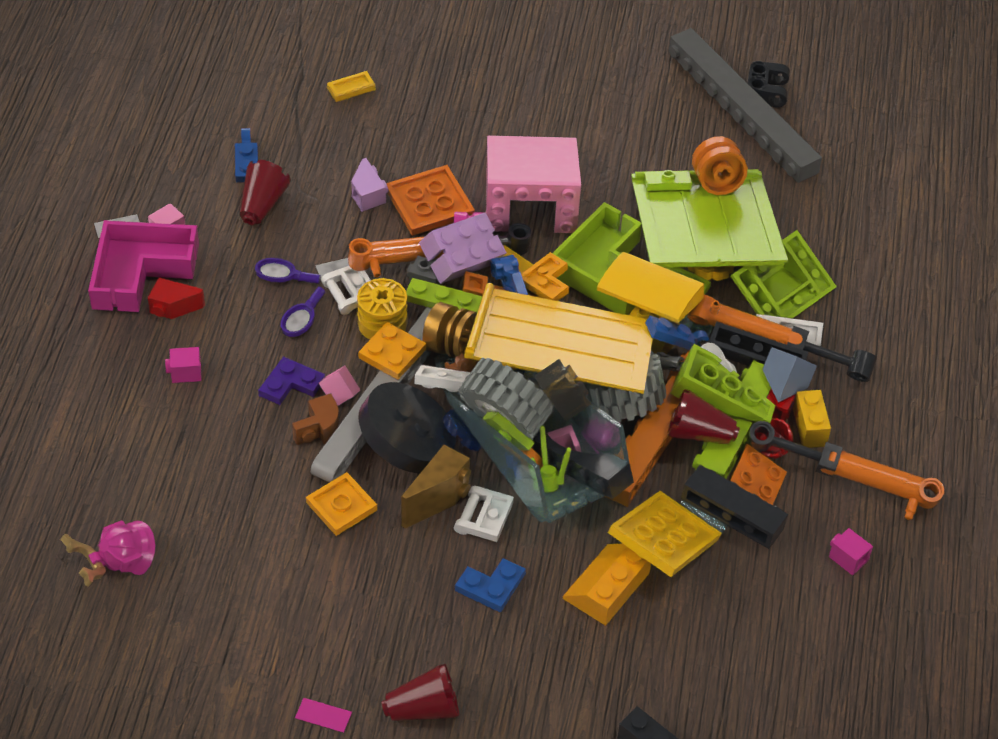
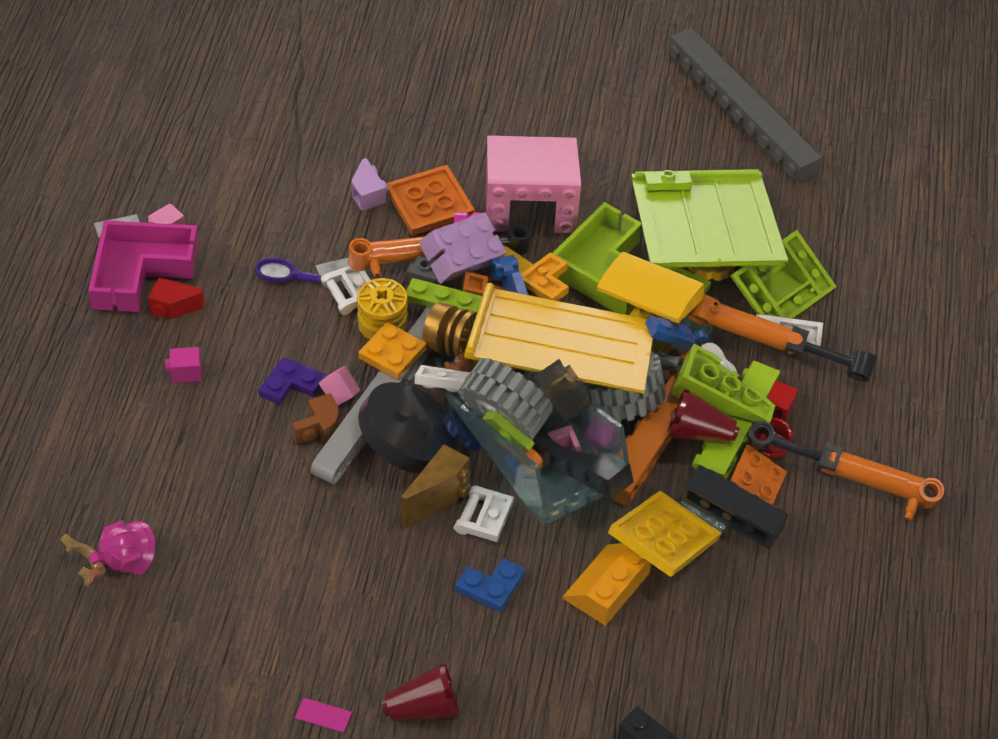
(244, 154): blue plate -> none
(261, 190): dark red cone -> none
(301, 316): dark purple piece -> none
(341, 503): light orange plate -> none
(351, 86): yellow tile -> none
(550, 476): lime plant -> none
(719, 165): orange wheel -> none
(746, 346): black brick -> none
(766, 73): black piece -> none
(787, 373): sand blue slope -> none
(811, 418): yellow brick -> none
(850, 551): dark pink brick -> none

